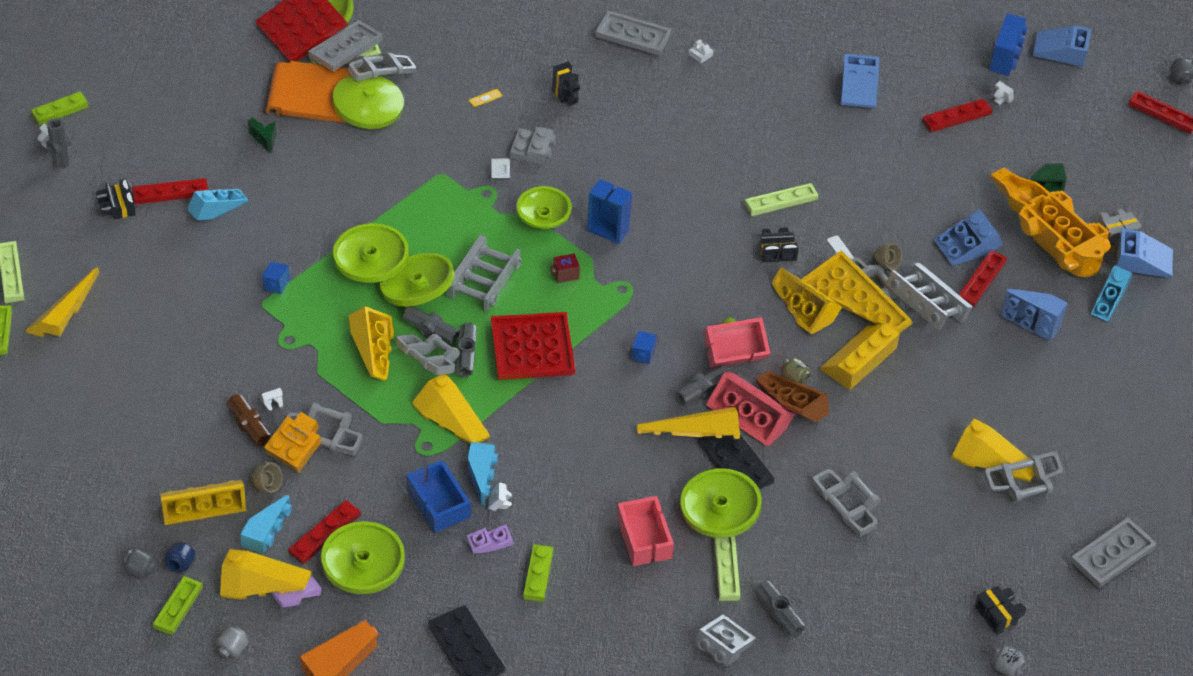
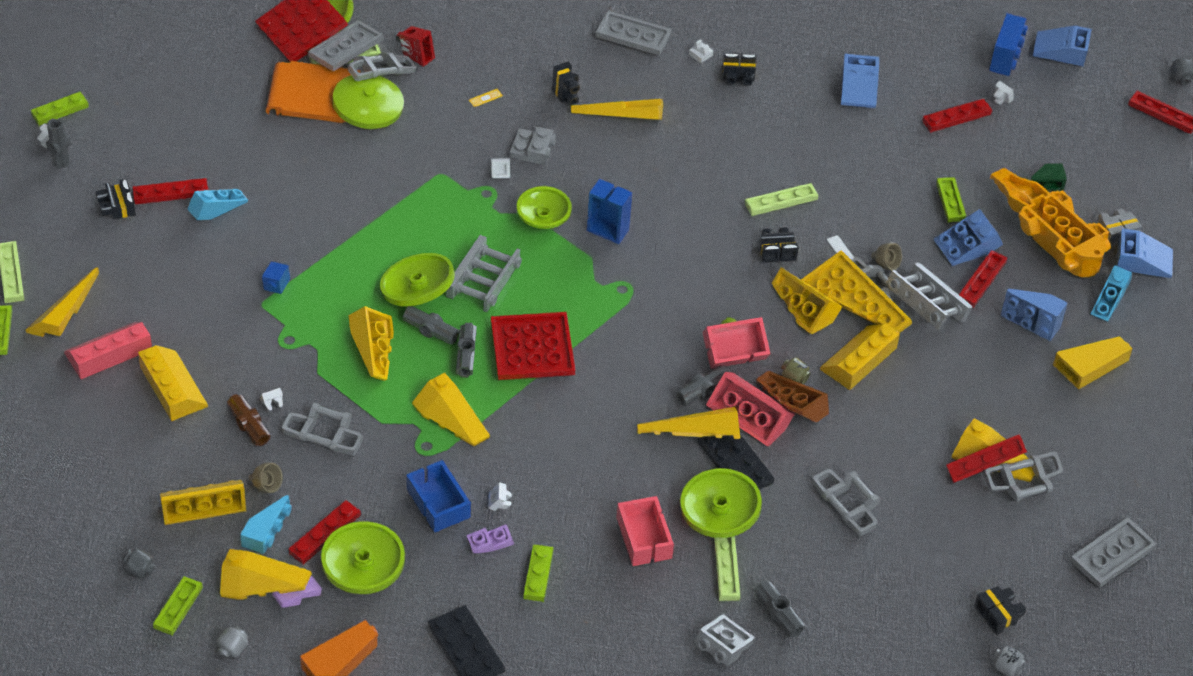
(109, 349): none -> coral slope
(171, 382): none -> yellow slope
(179, 557): dark blue head -> none
(263, 135): dark green slope -> none
(294, 441): light orange piece -> none
(371, 253): lime dish -> none
(417, 45): none -> red torso
(437, 364): light grey bar -> none
(480, 464): medium azure slope -> none
(565, 268): dark red brick -> none
(636, 109): none -> yellow wedge
(644, 347): blue brick -> none
(734, 72): none -> black hips
(951, 199): none -> lime plate
(986, 458): none -> red plate
(1091, 361): none -> yellow slope

